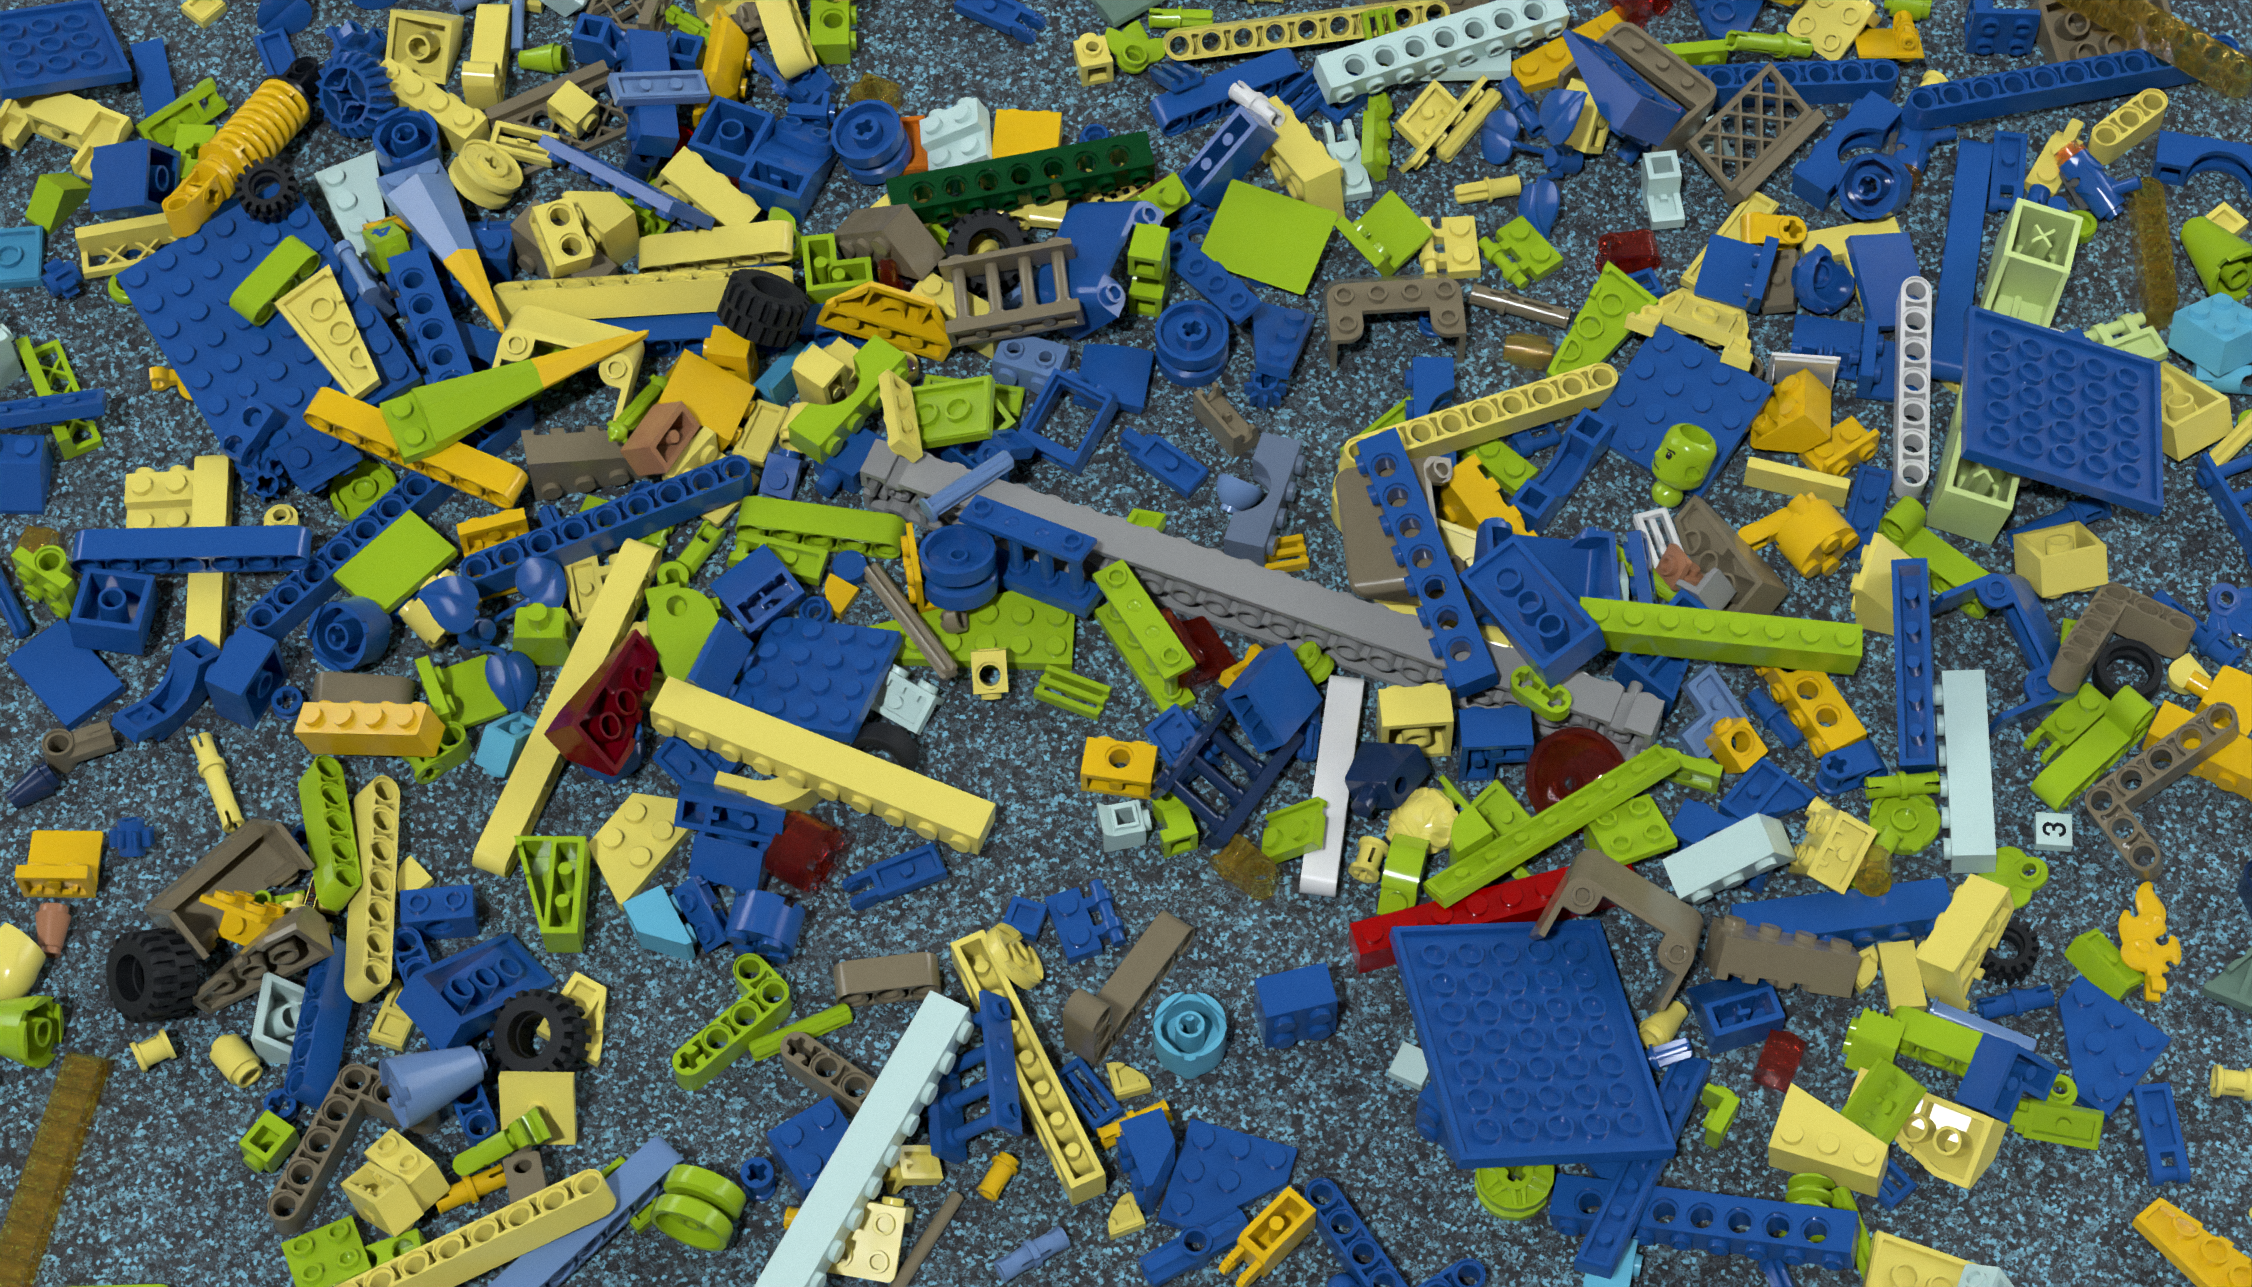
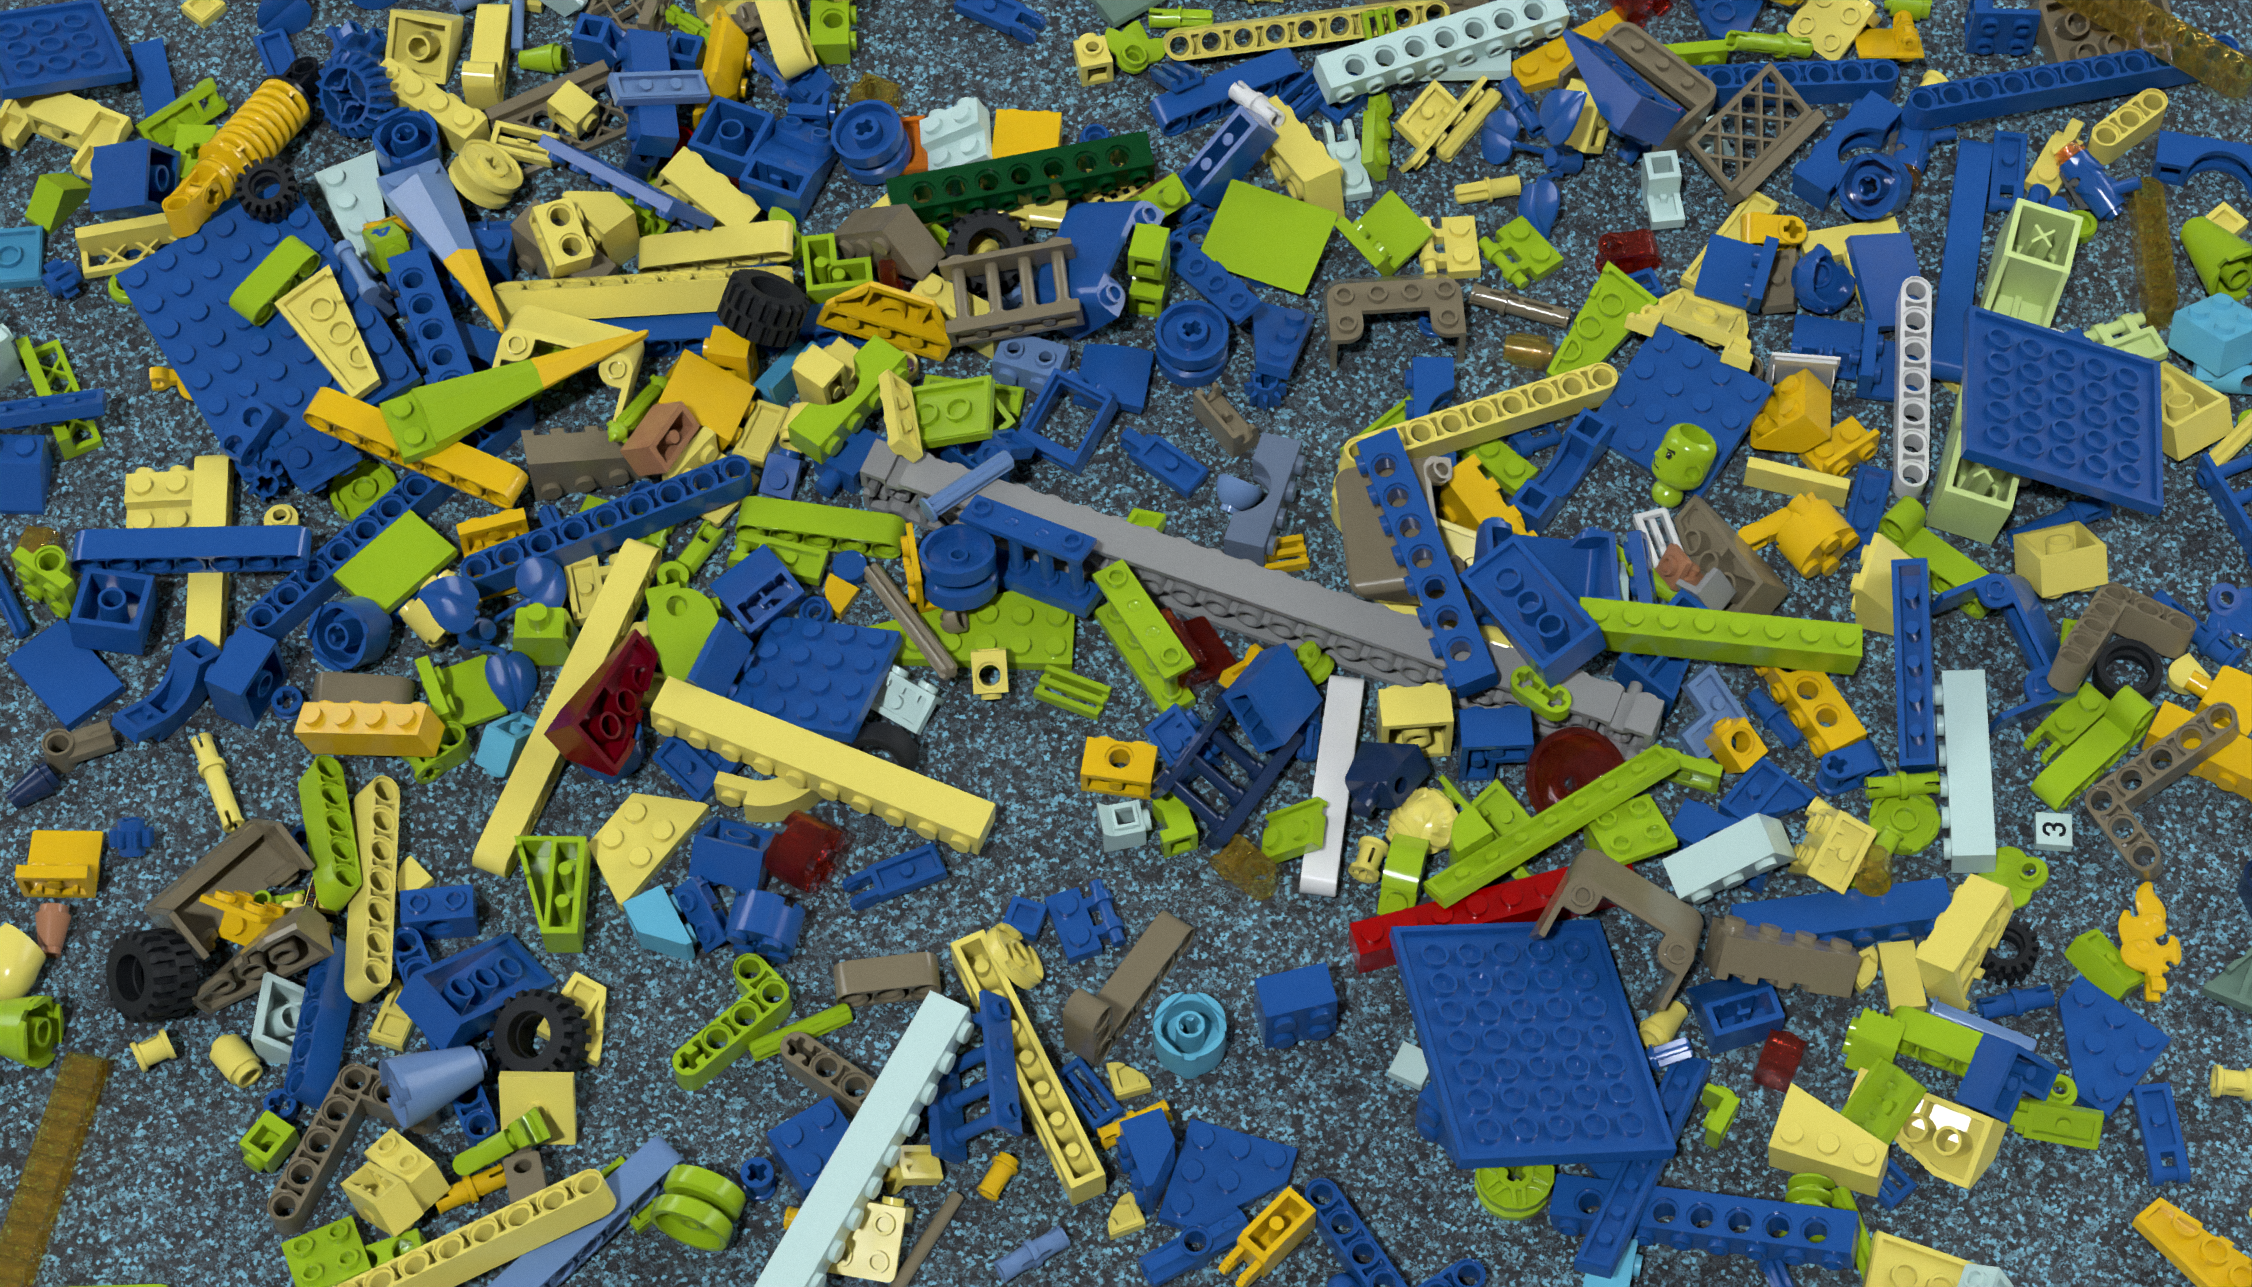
(727, 812): blue slope -> none

